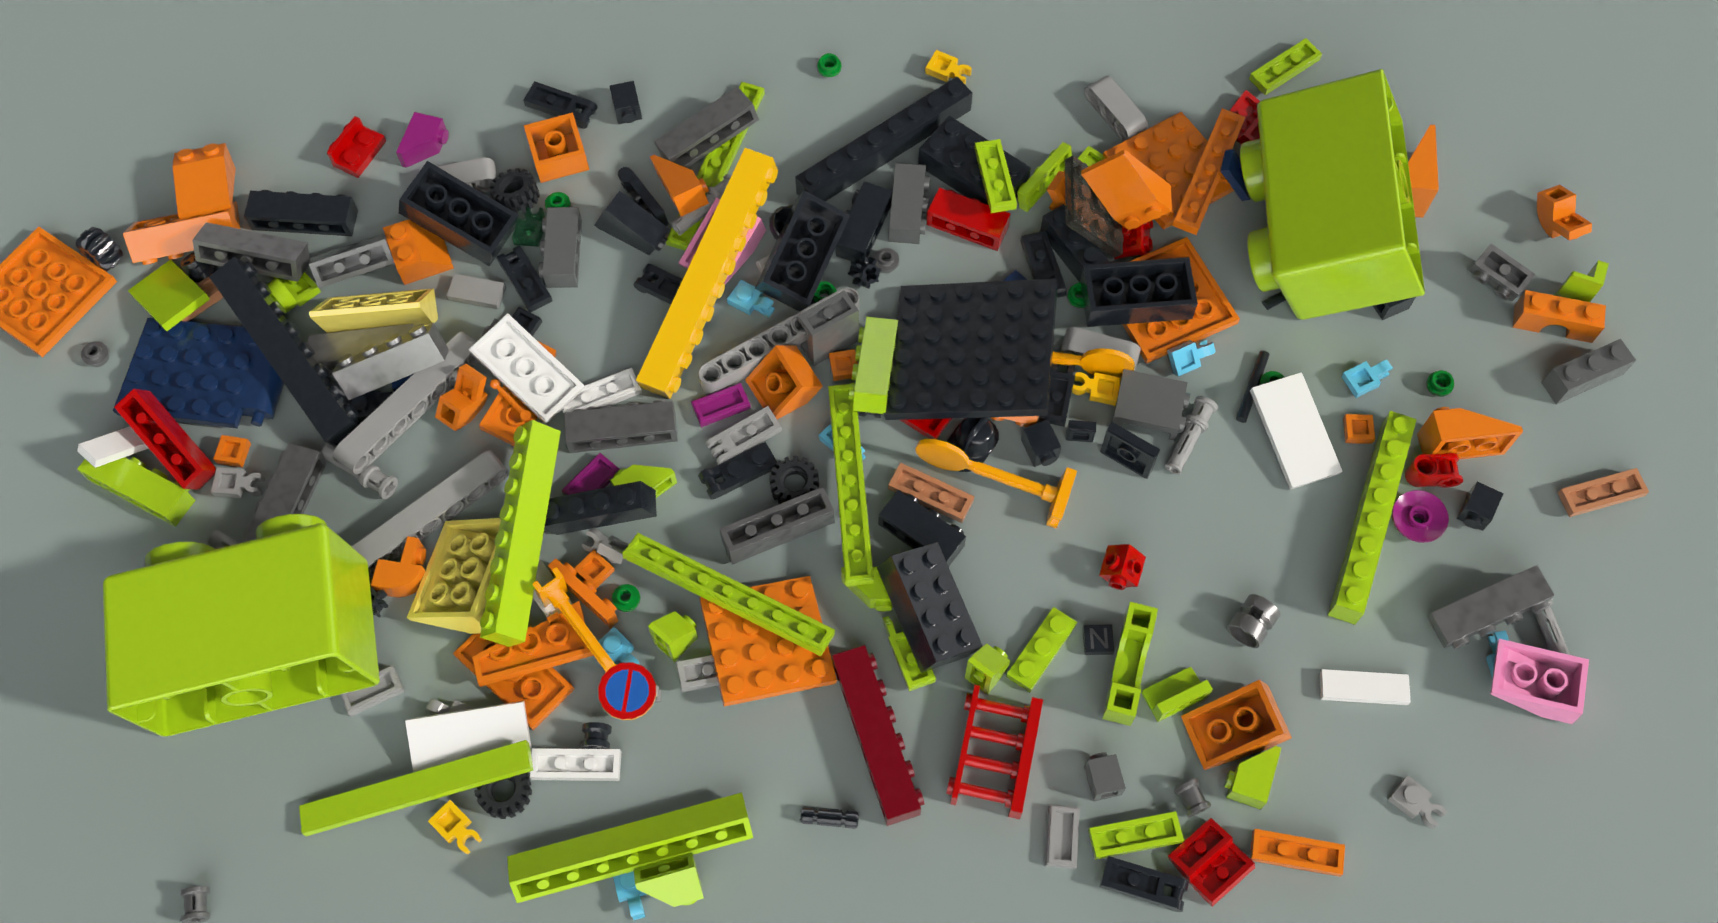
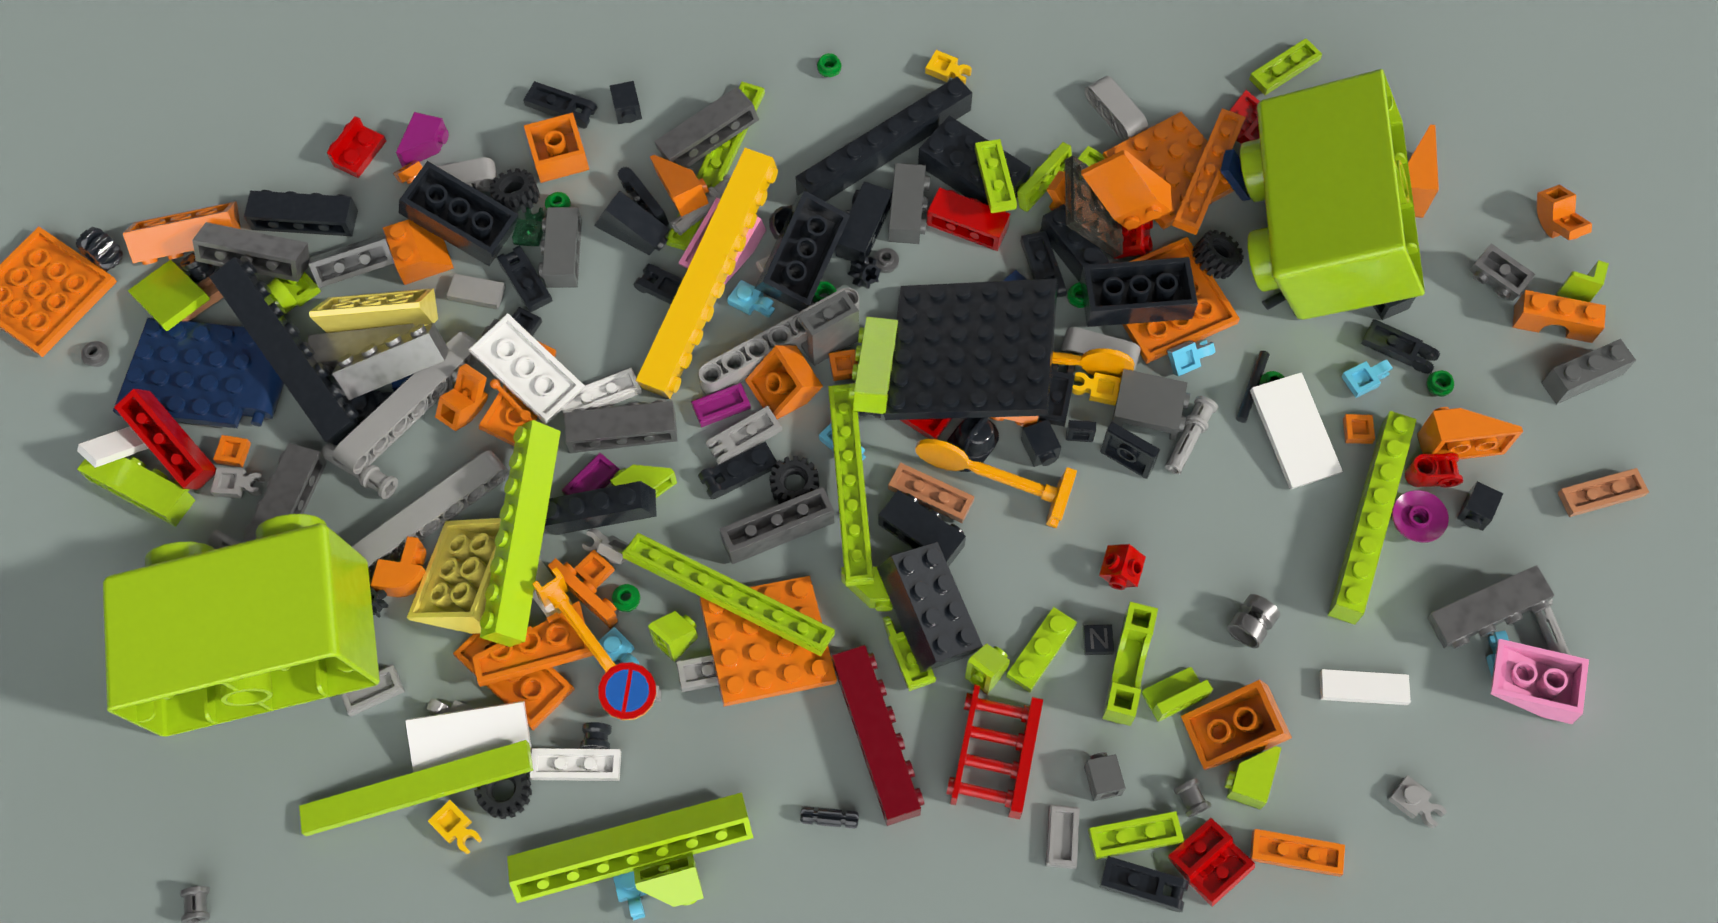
(203, 180): orange slope -> none
(408, 172): none -> orange plate
(1218, 254): none -> black tyre
(1400, 346): none -> black hinge

